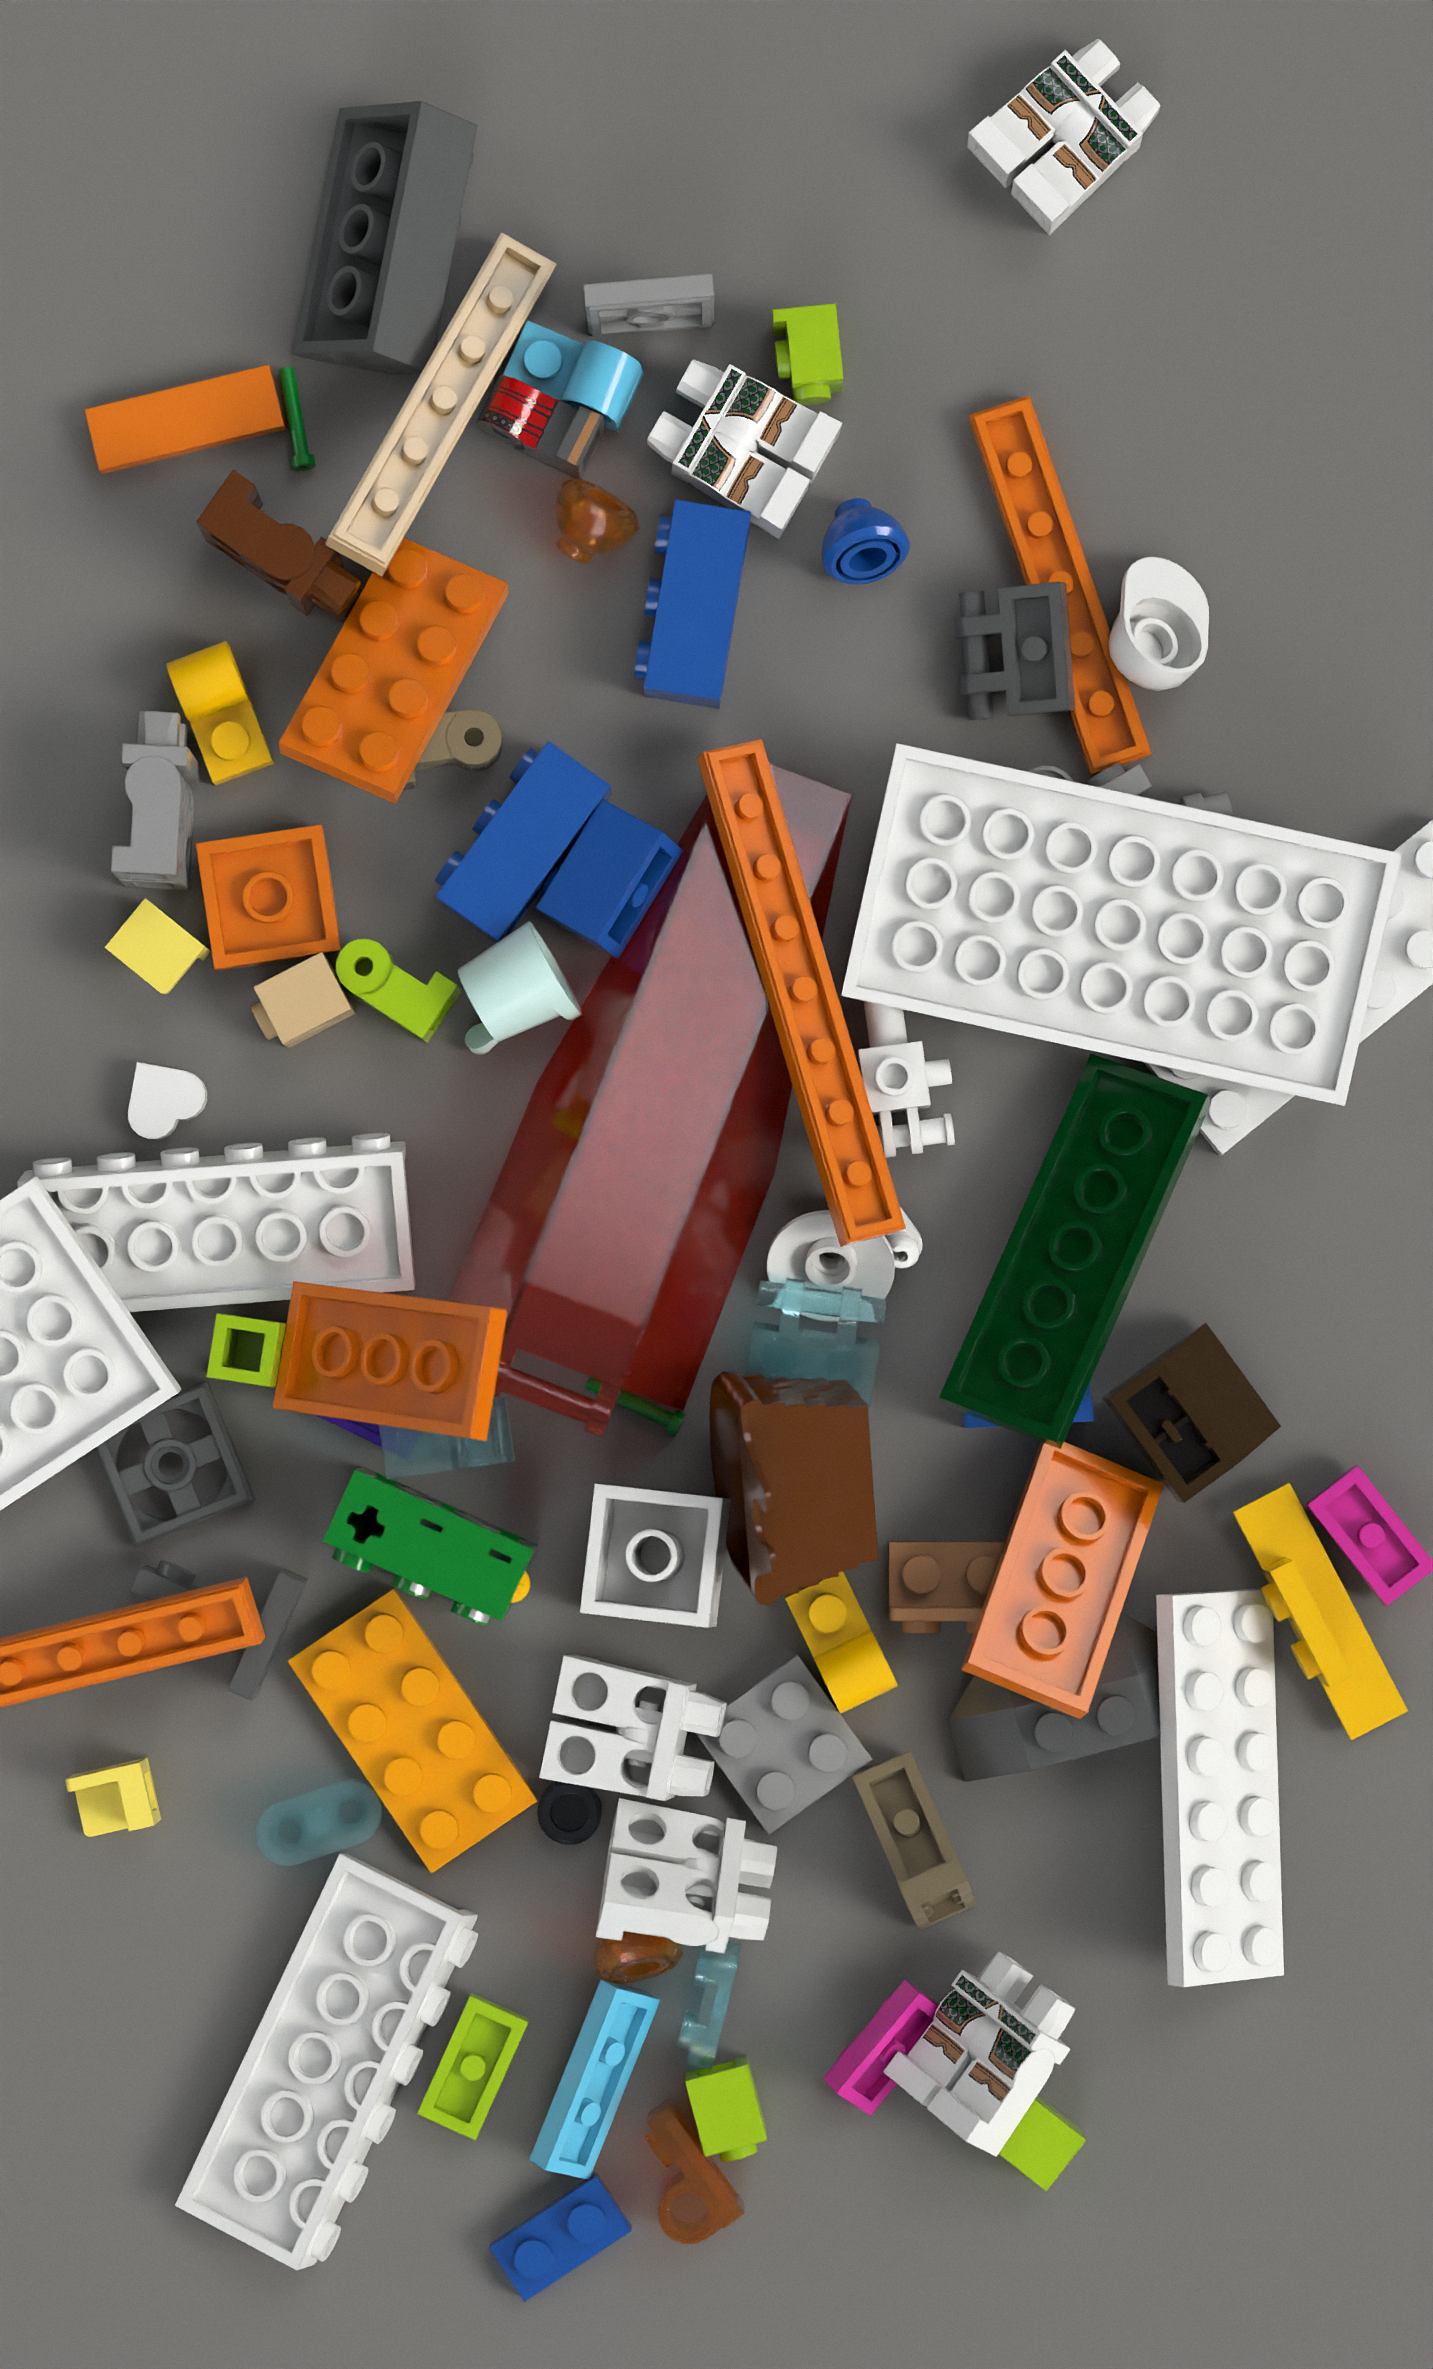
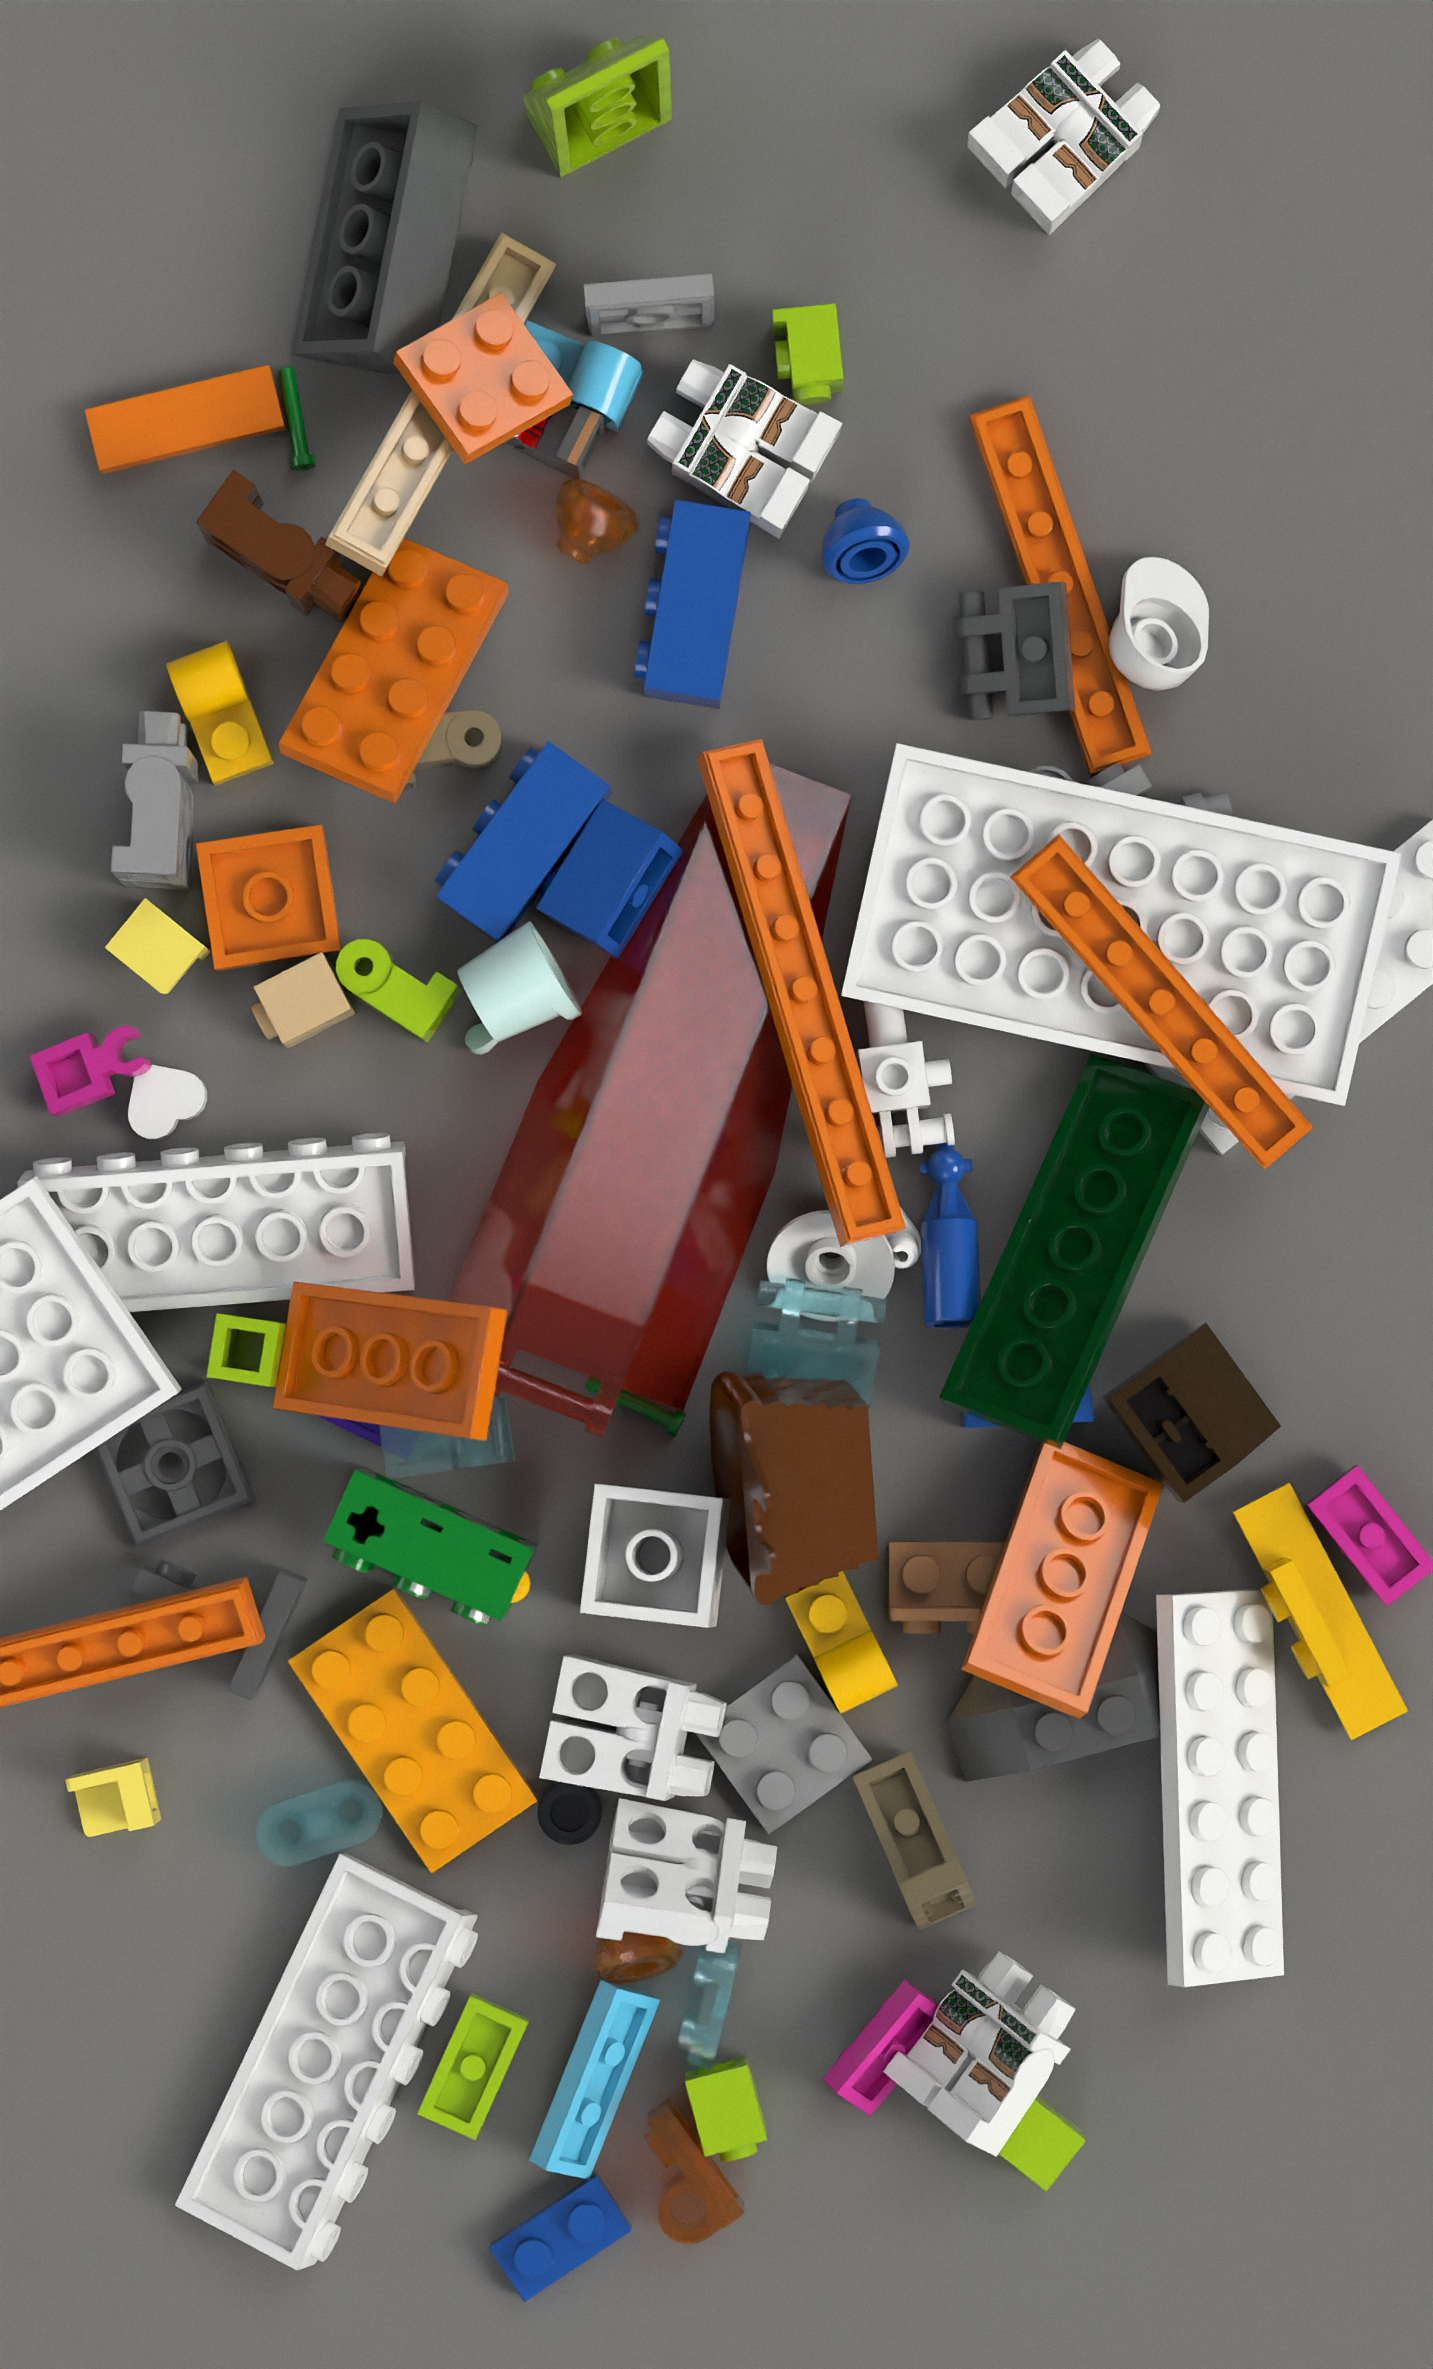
(80, 1070): none -> dark pink plate
(482, 378): none -> orange plate
(601, 102): none -> lime slope
(949, 1245): none -> blue wheel
(1161, 1002): none -> orange tile

